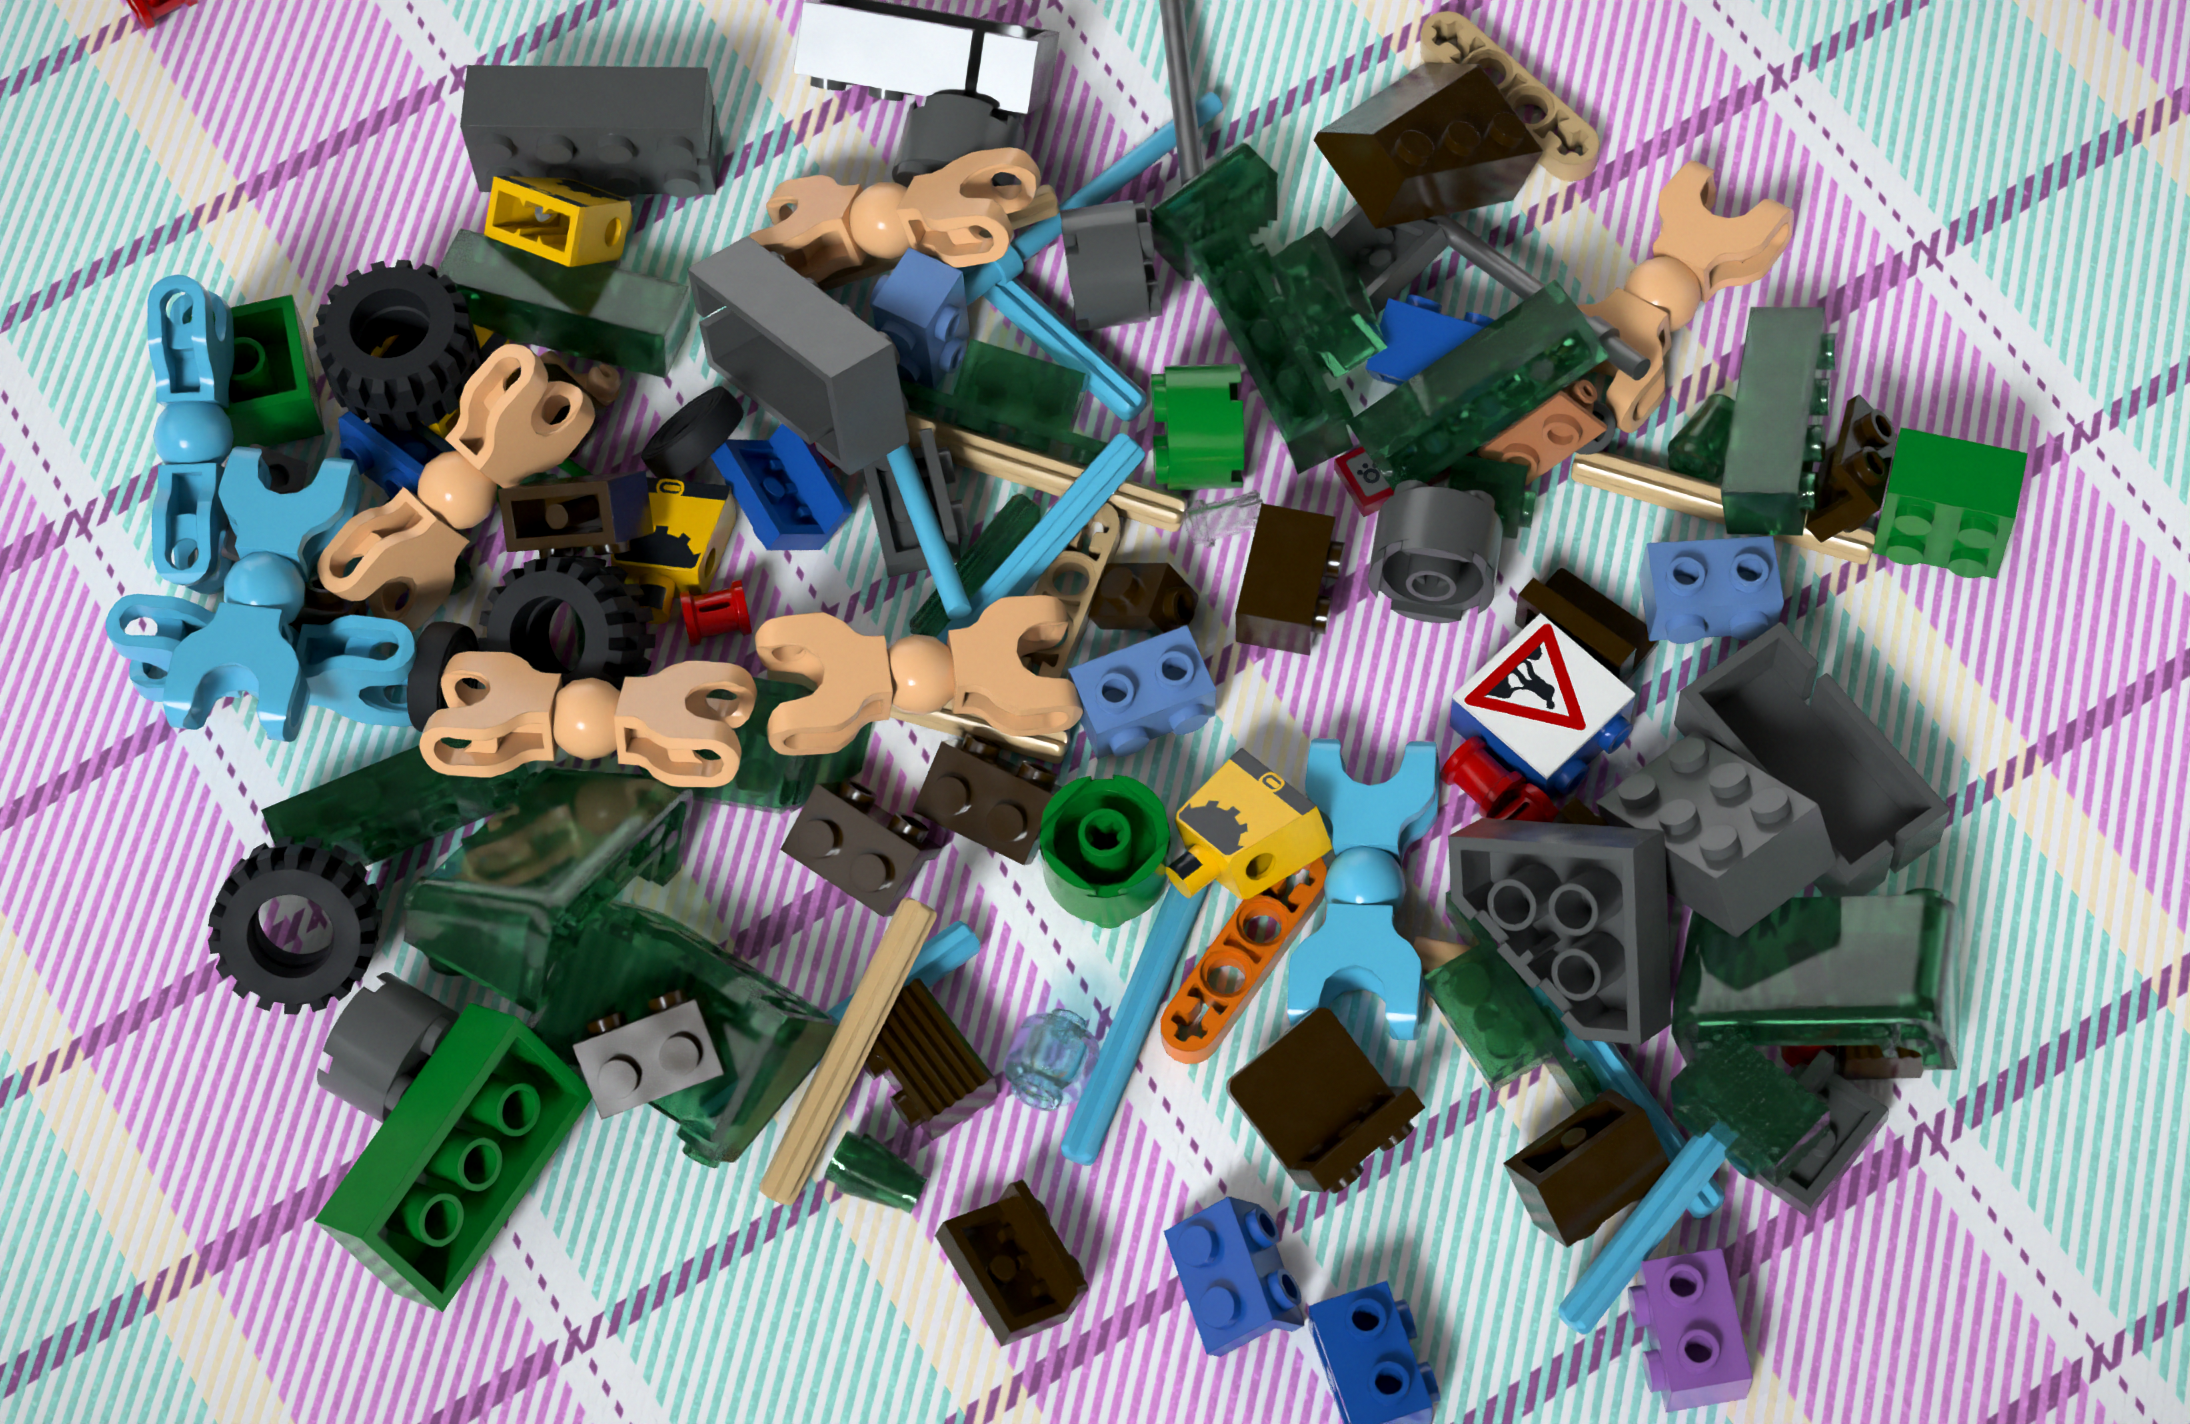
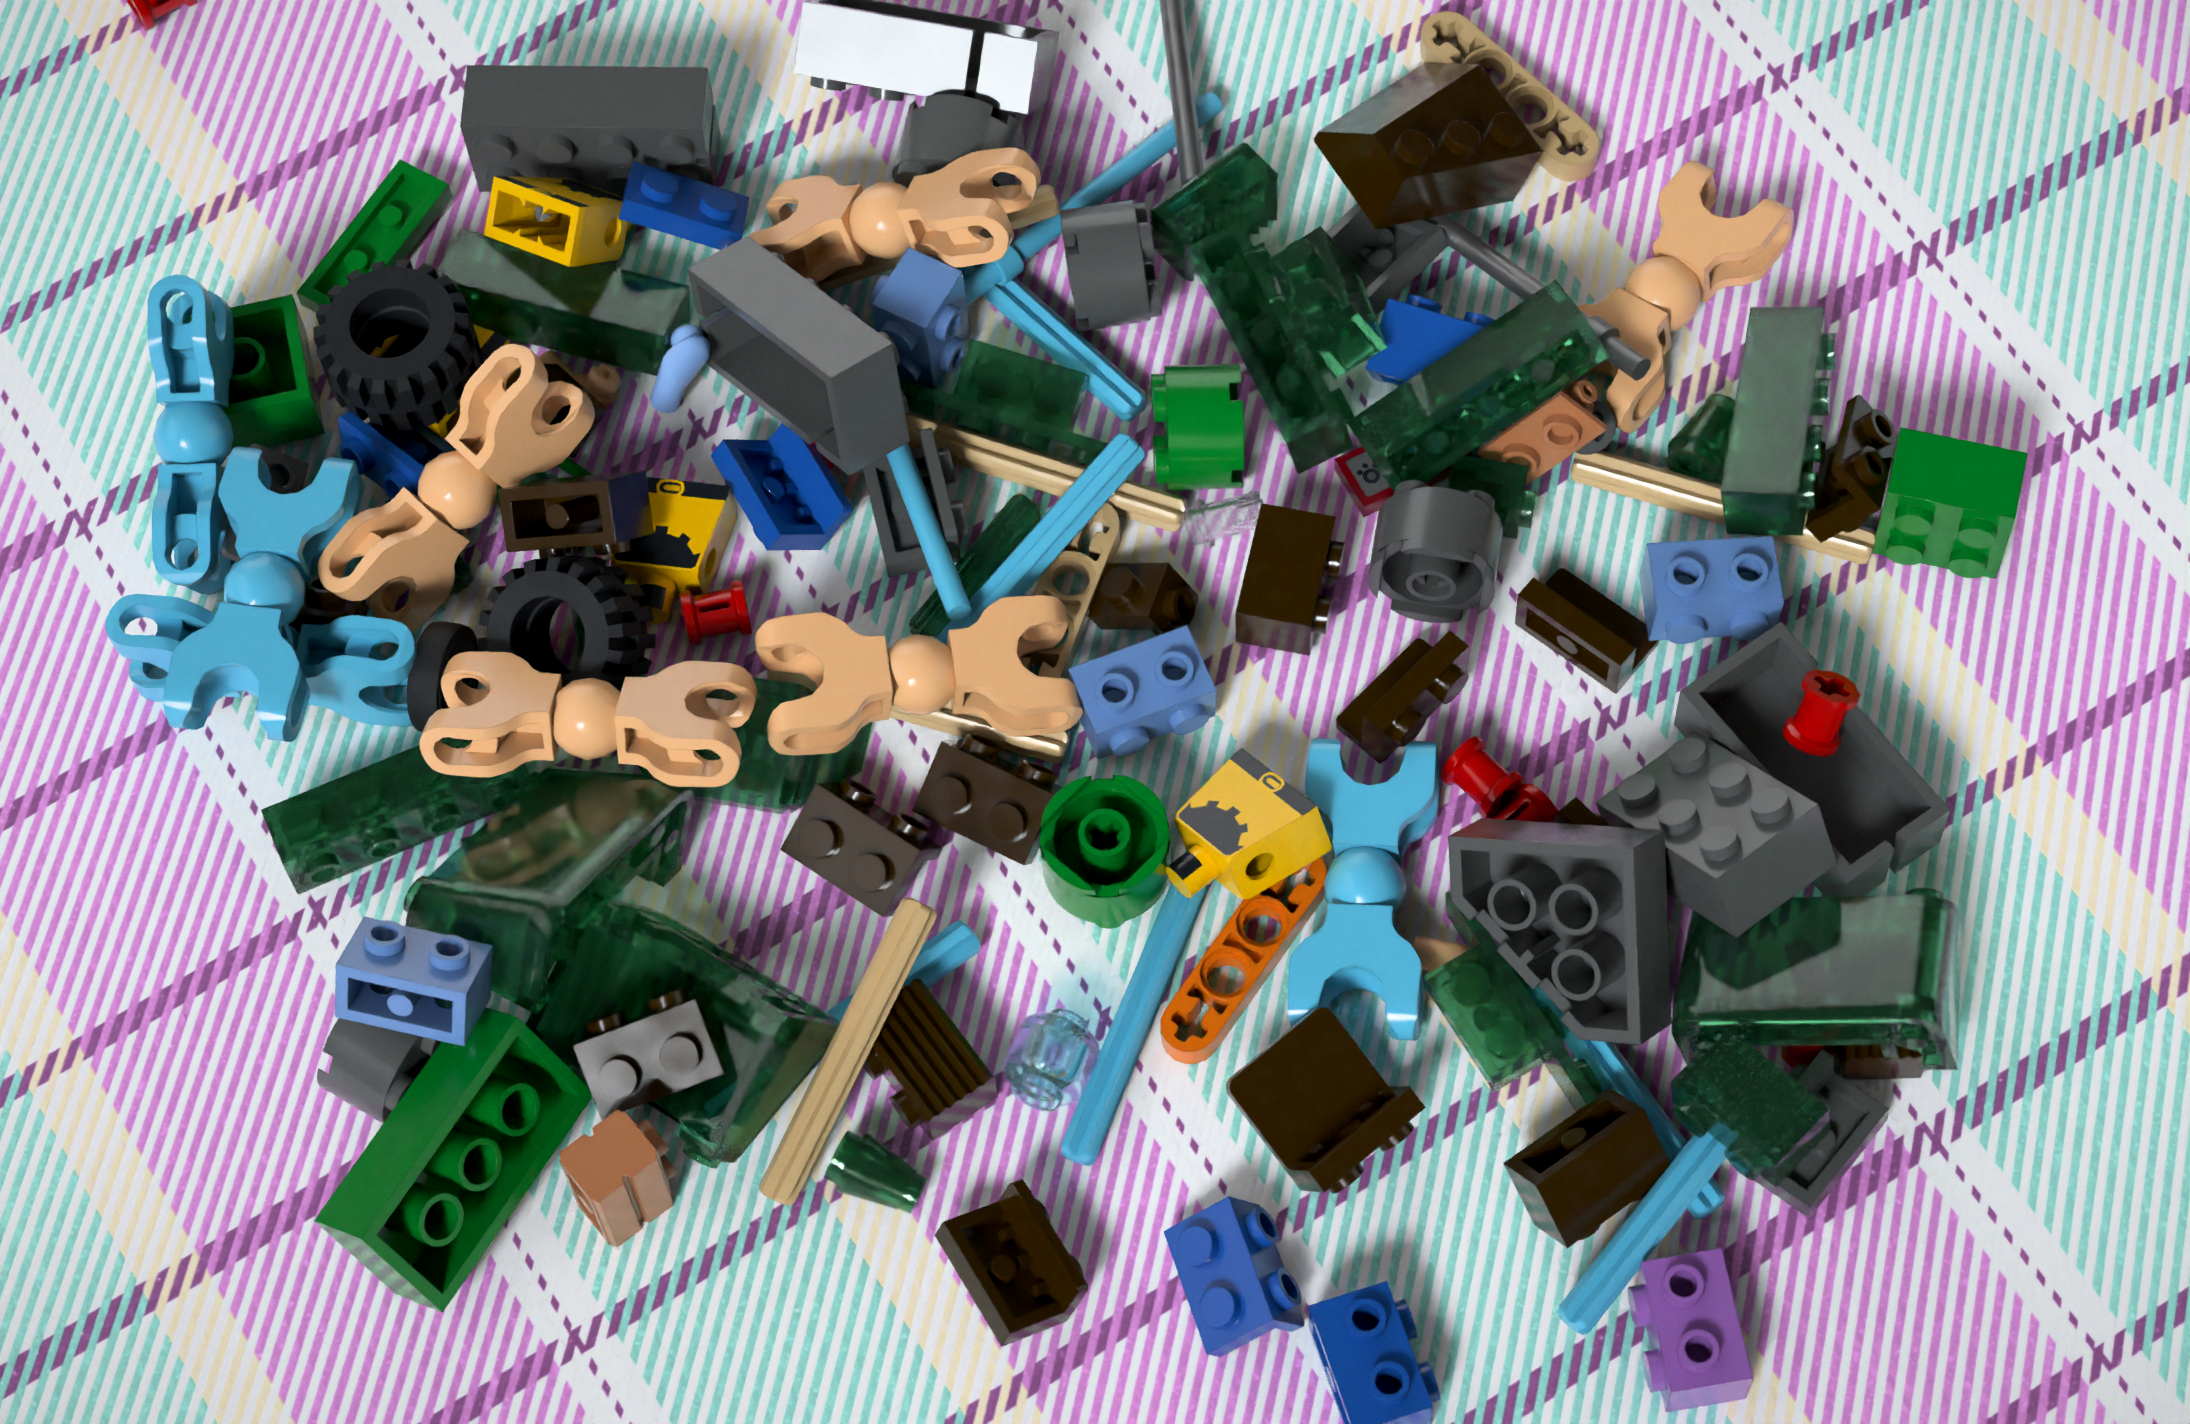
(285, 975): black tyre -> none
(381, 231): none -> green plate
(413, 981): none -> medium blue brick
(619, 1176): none -> nougat brick
(679, 366): none -> light blue arm
(683, 207): none -> blue bracket
(692, 434): black tyre -> none
(1405, 695): none -> dark brown bracket
(1544, 708): piece -> none
(1821, 712): none -> red bush

